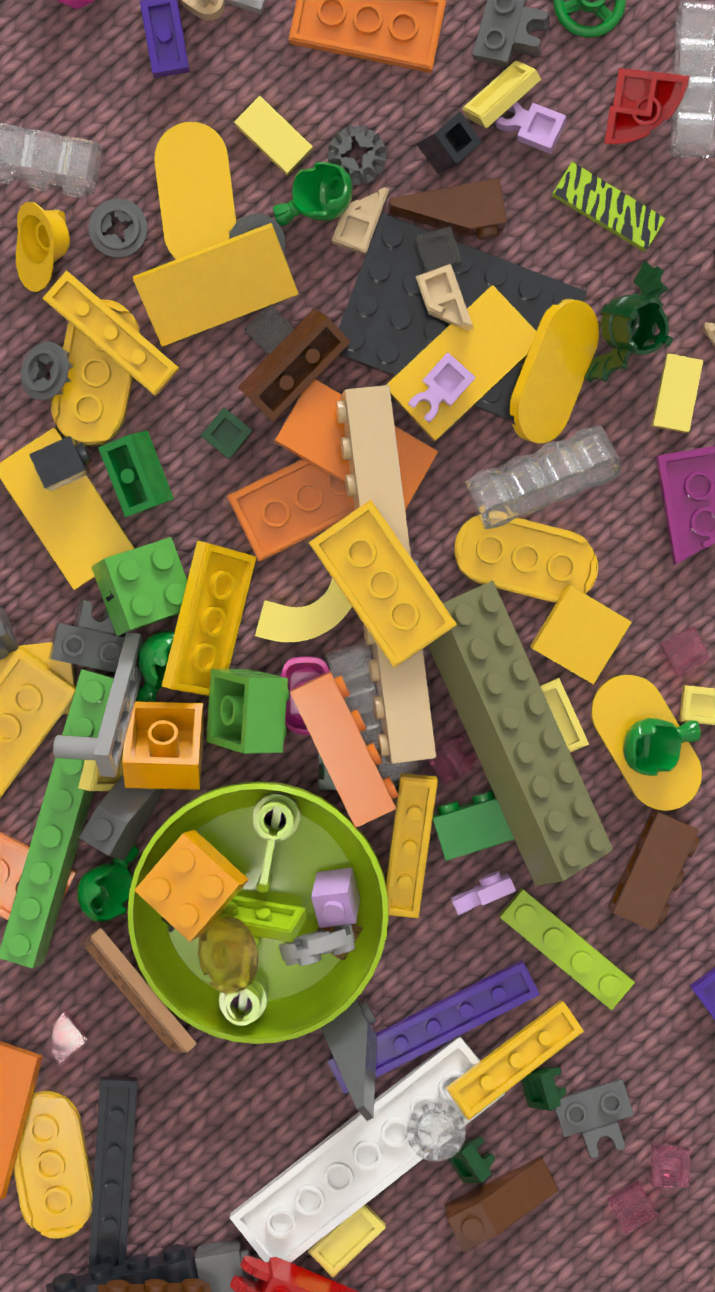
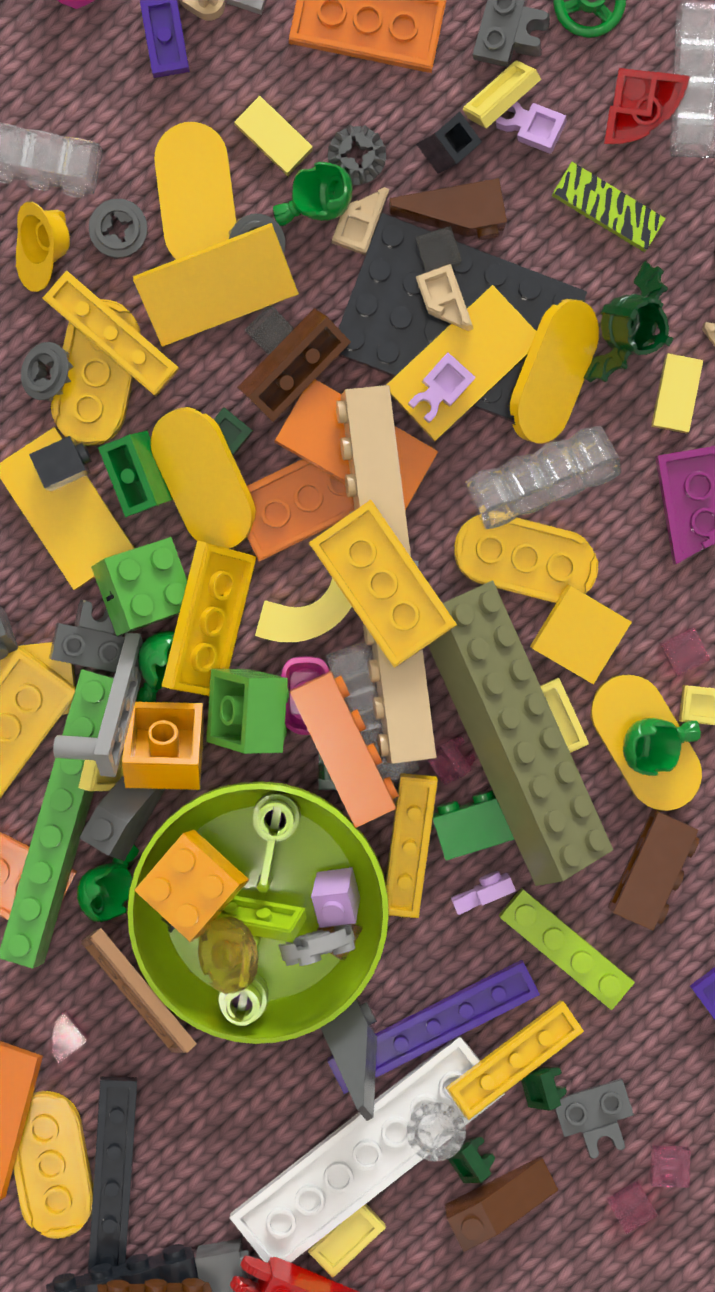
(203, 477): none -> yellow tile

